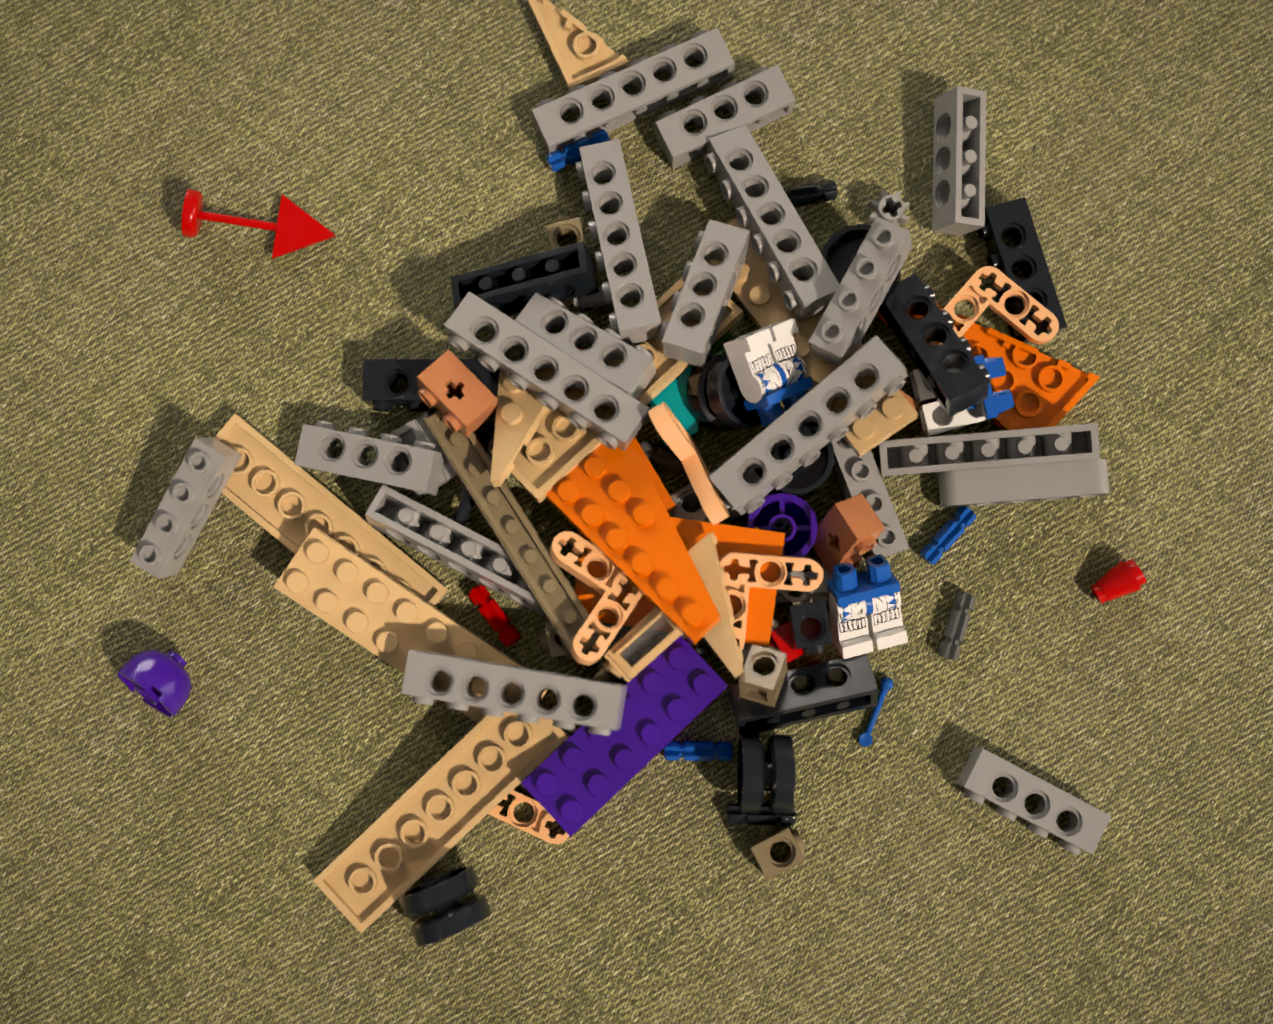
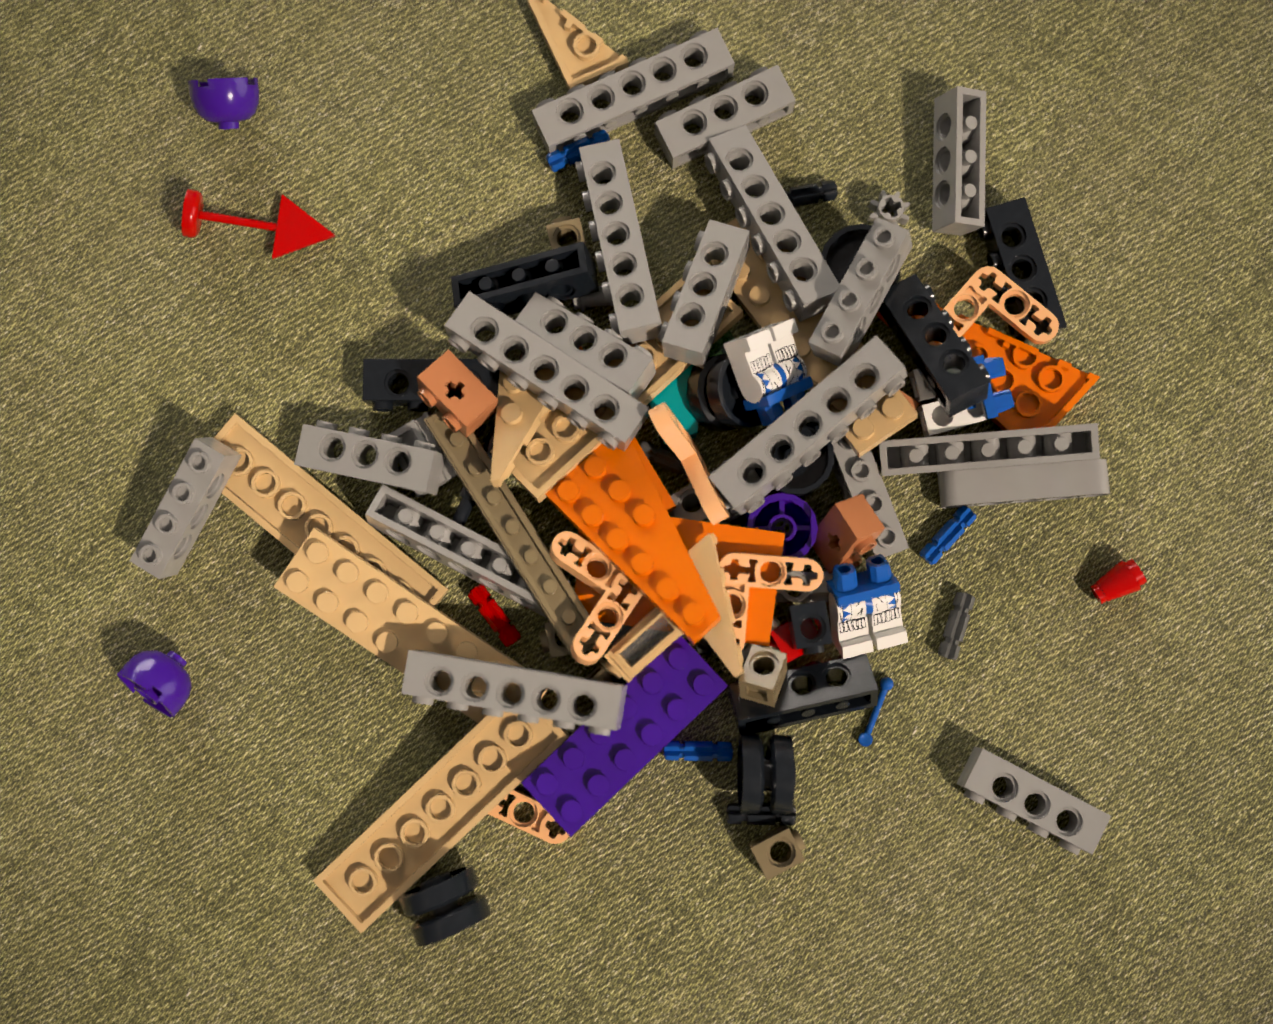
(225, 100): none -> dark purple cylinder

